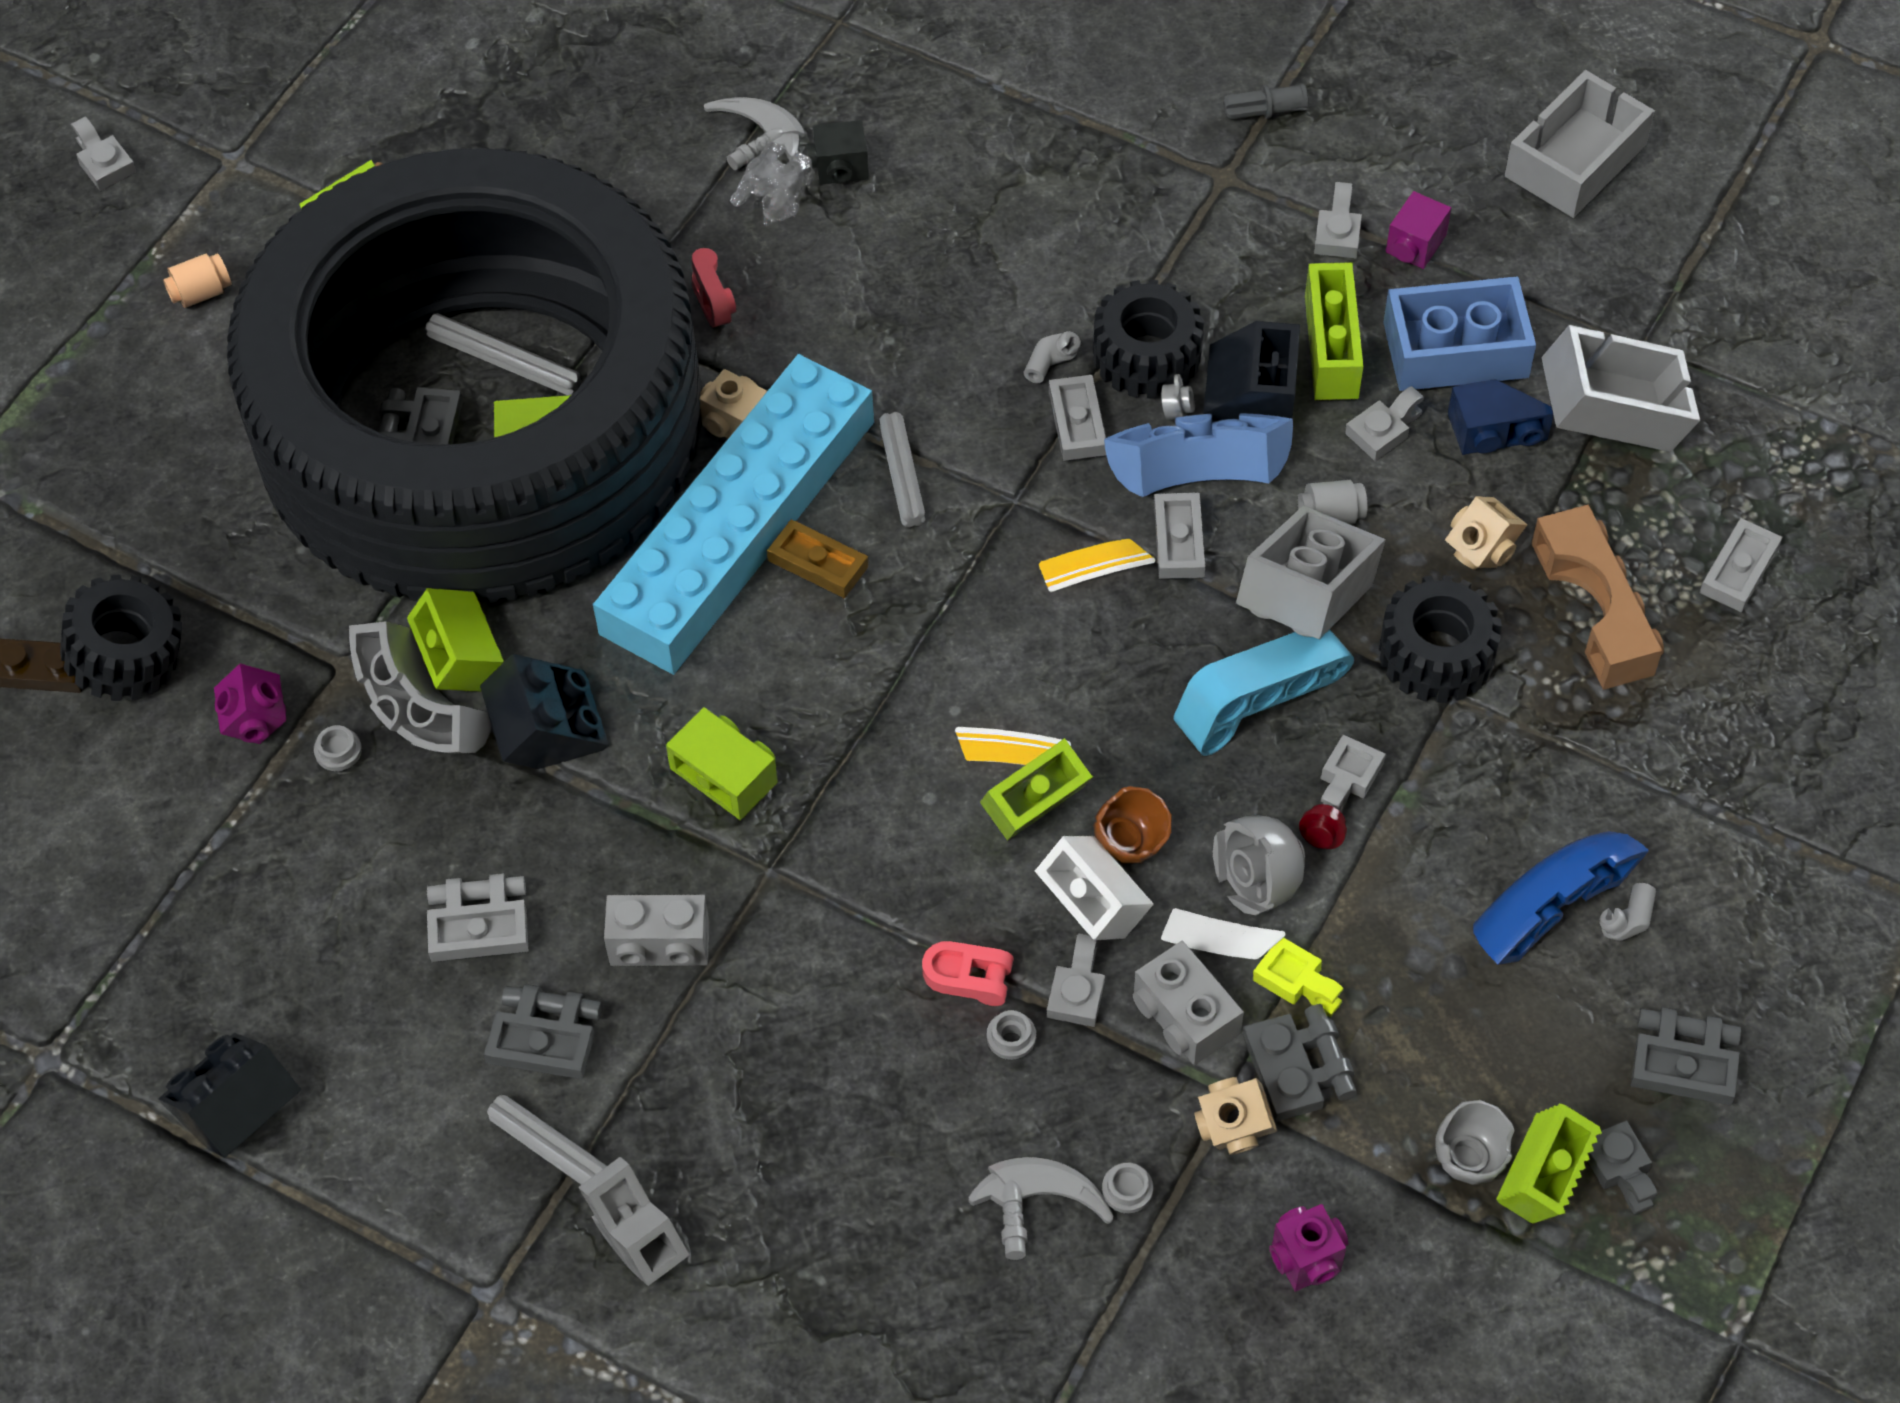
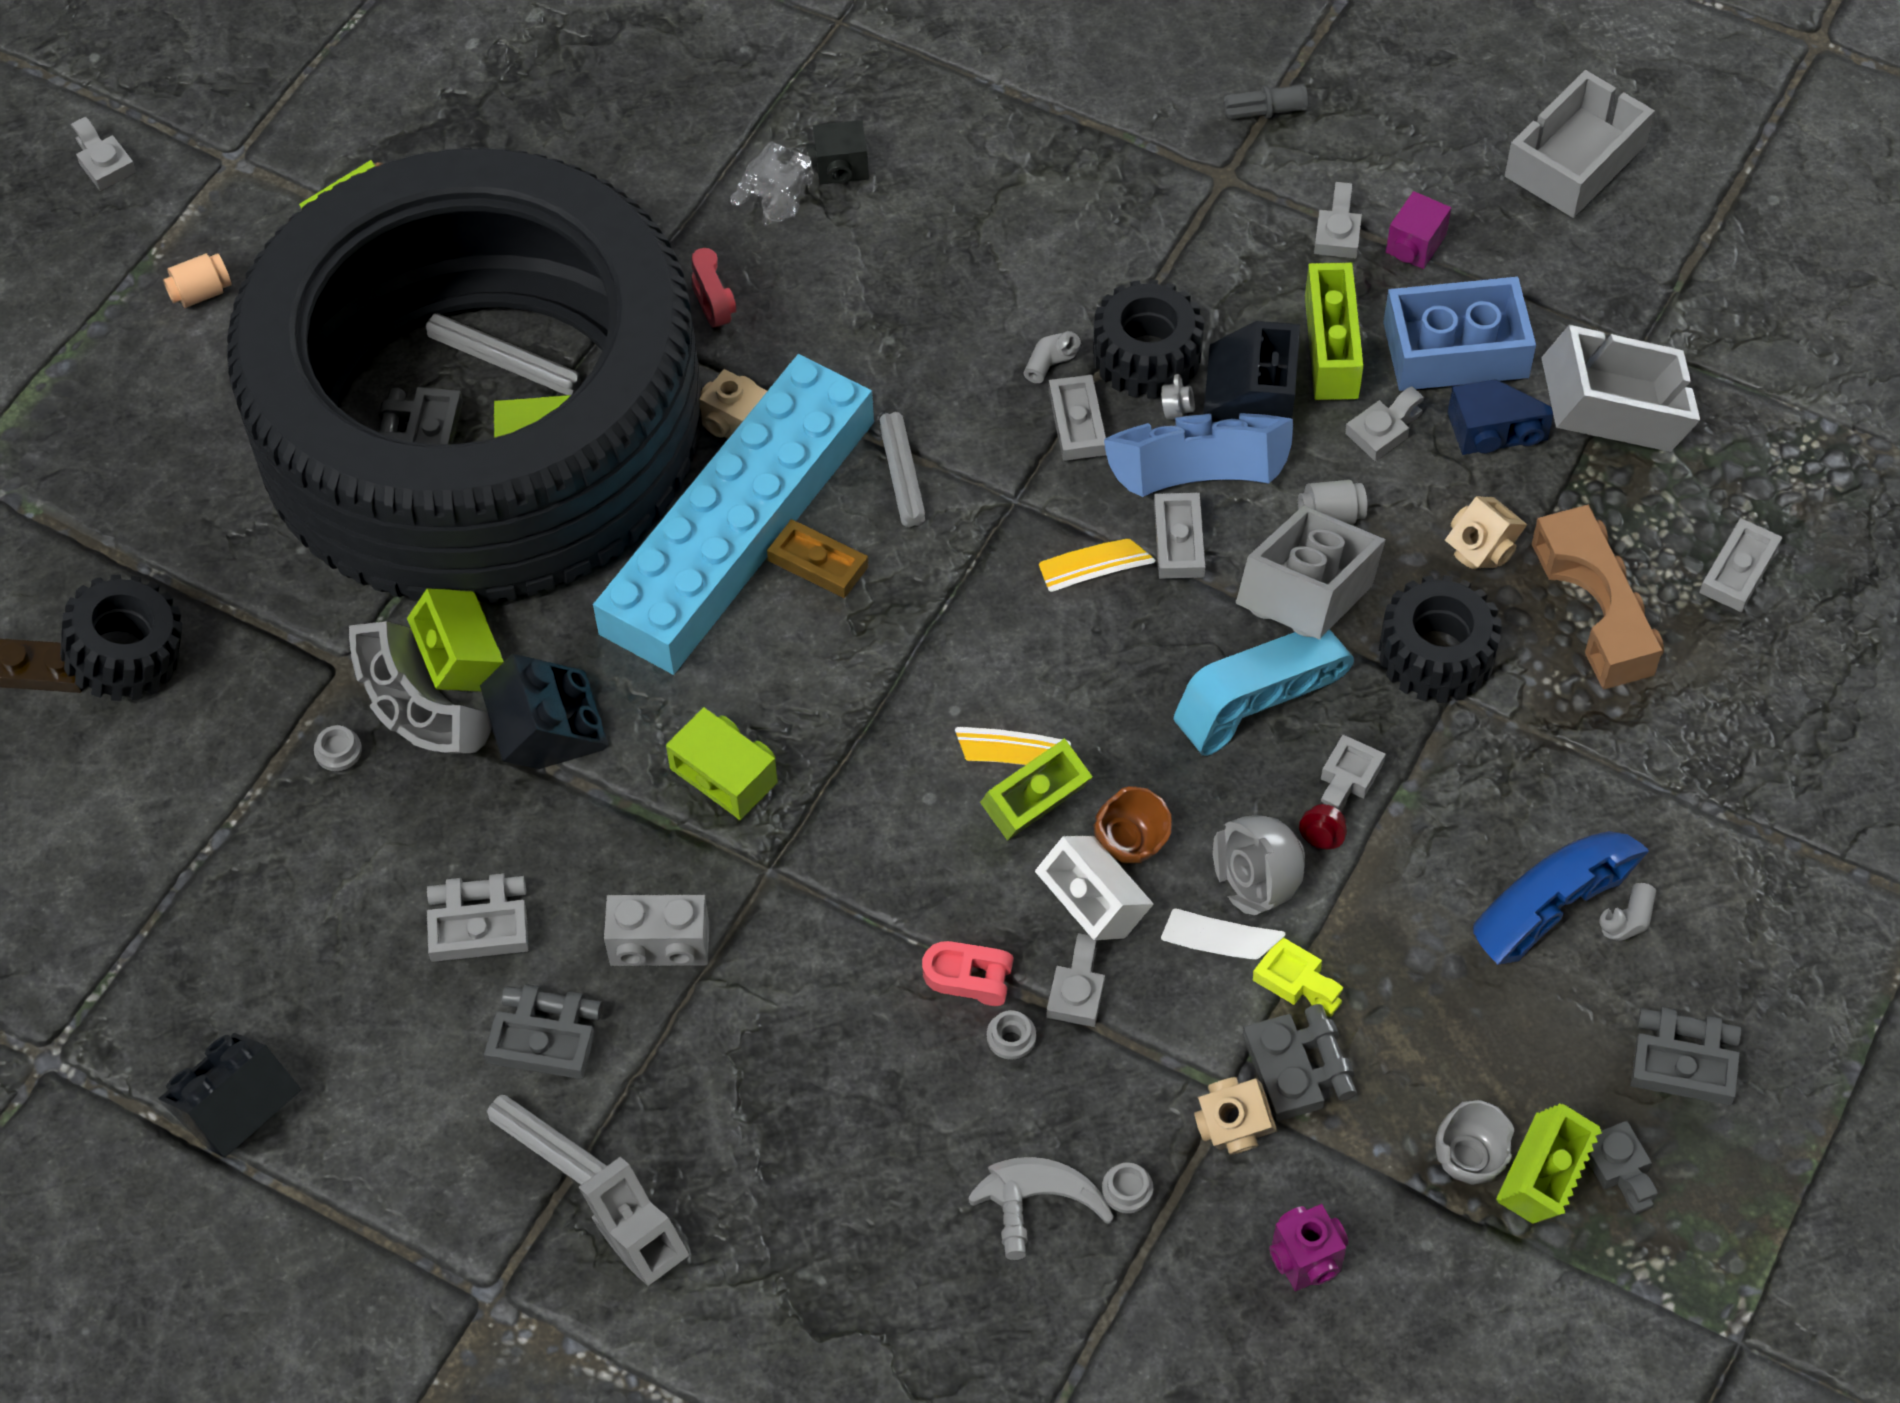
(249, 704): magenta brick -> none
(776, 122): light grey piece -> none
(1187, 1003): light grey brick -> none

